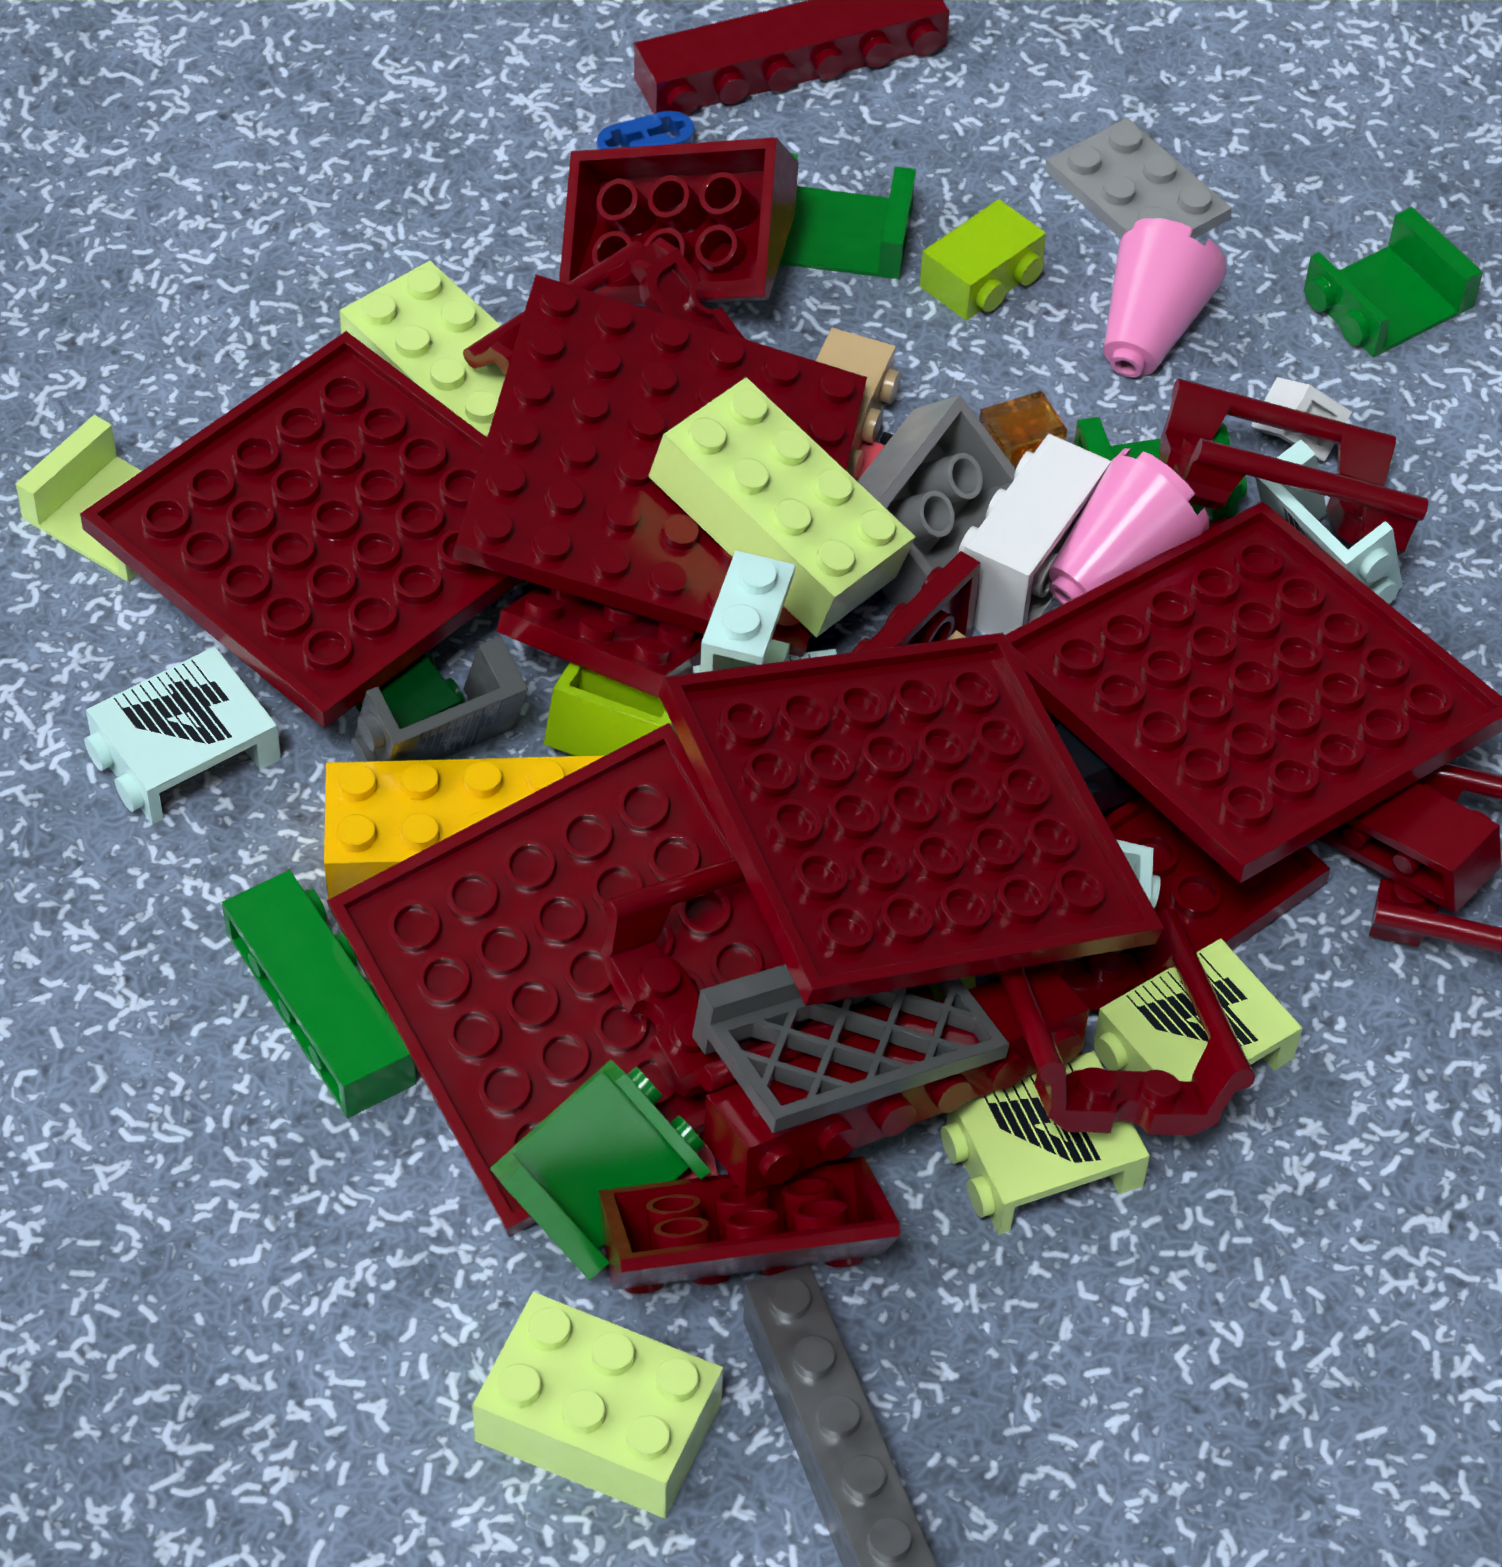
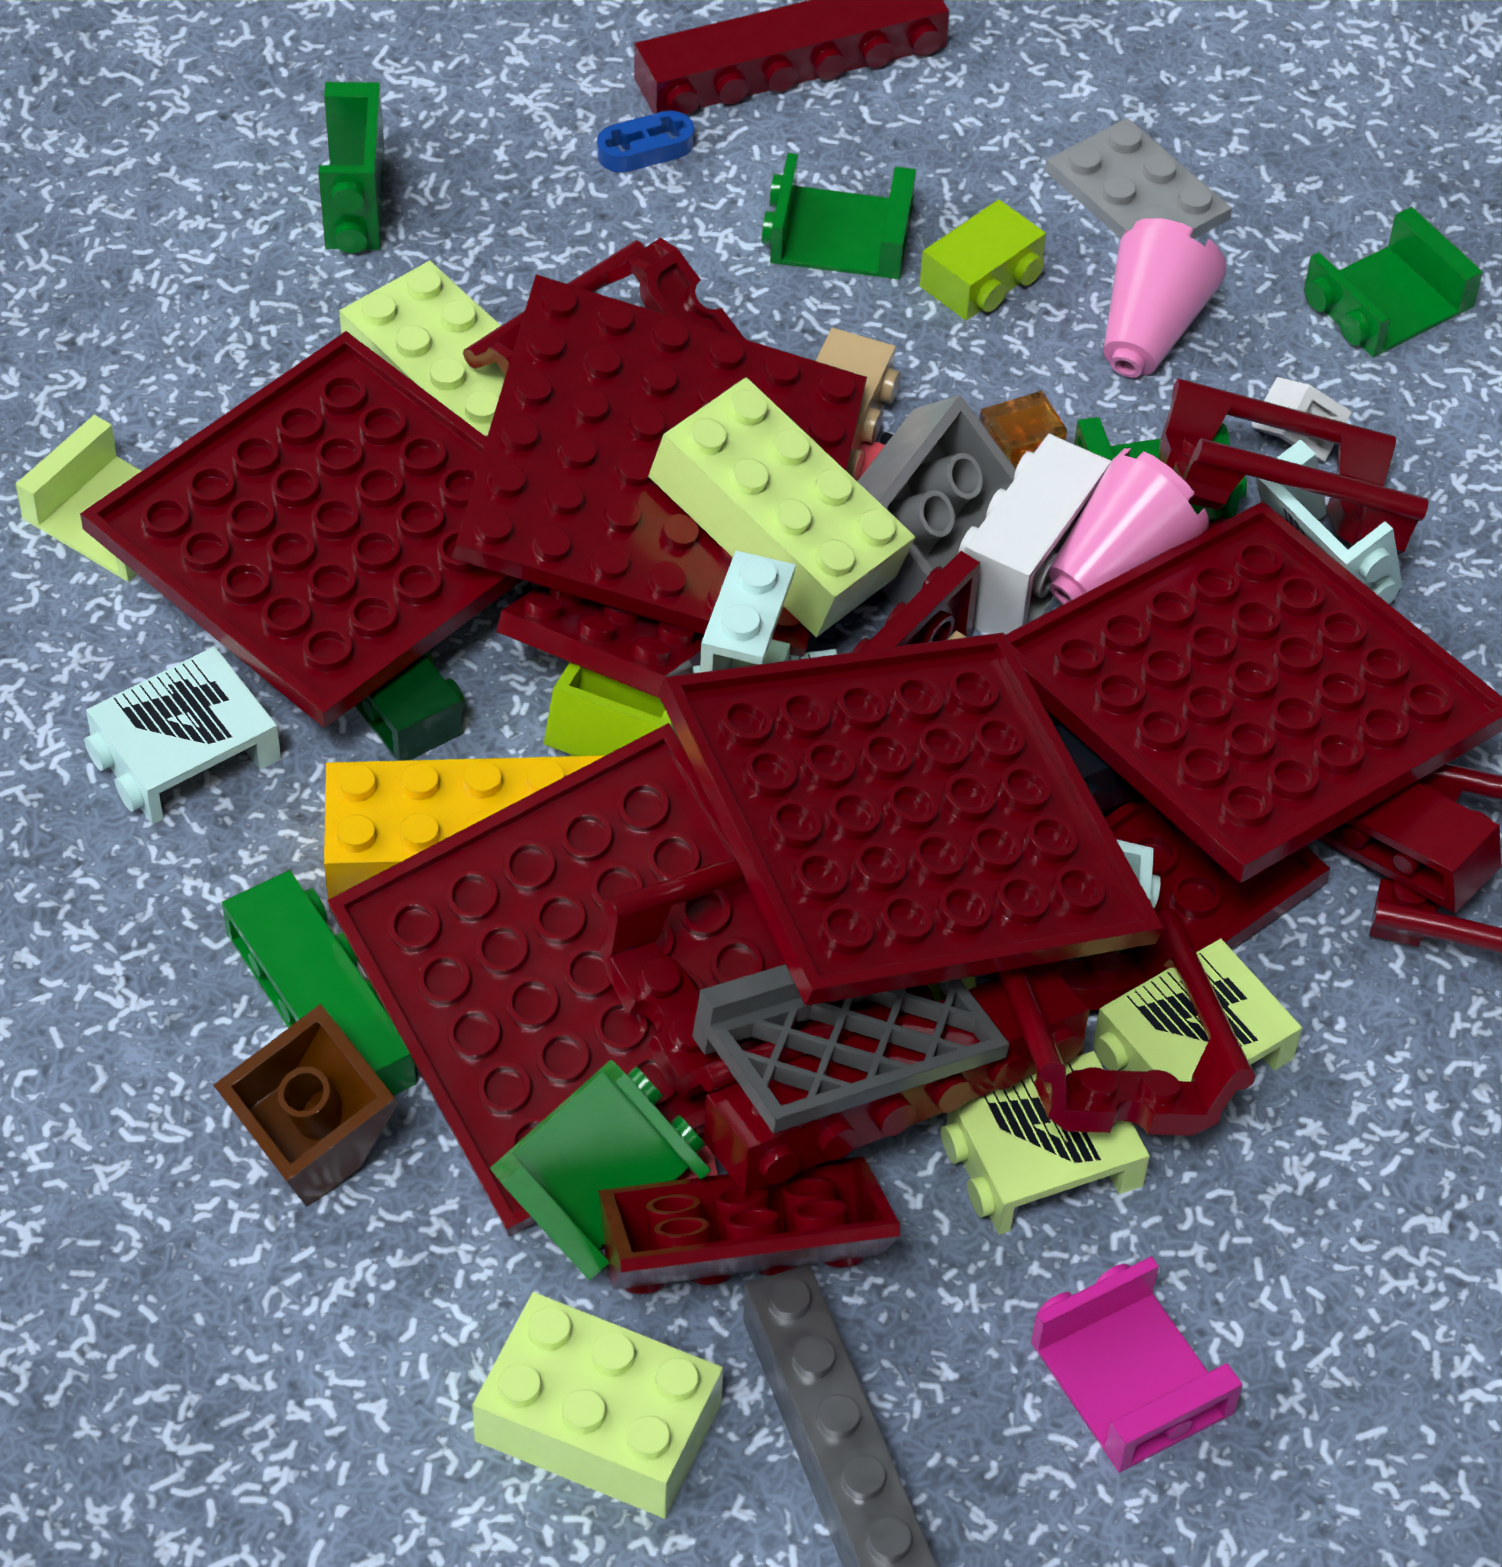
(310, 1104): none -> reddish brown slope
(355, 178): none -> green panel
(494, 702): dark grey panel -> none
(714, 201): dark red slope -> none
(1130, 1366): none -> dark pink panel

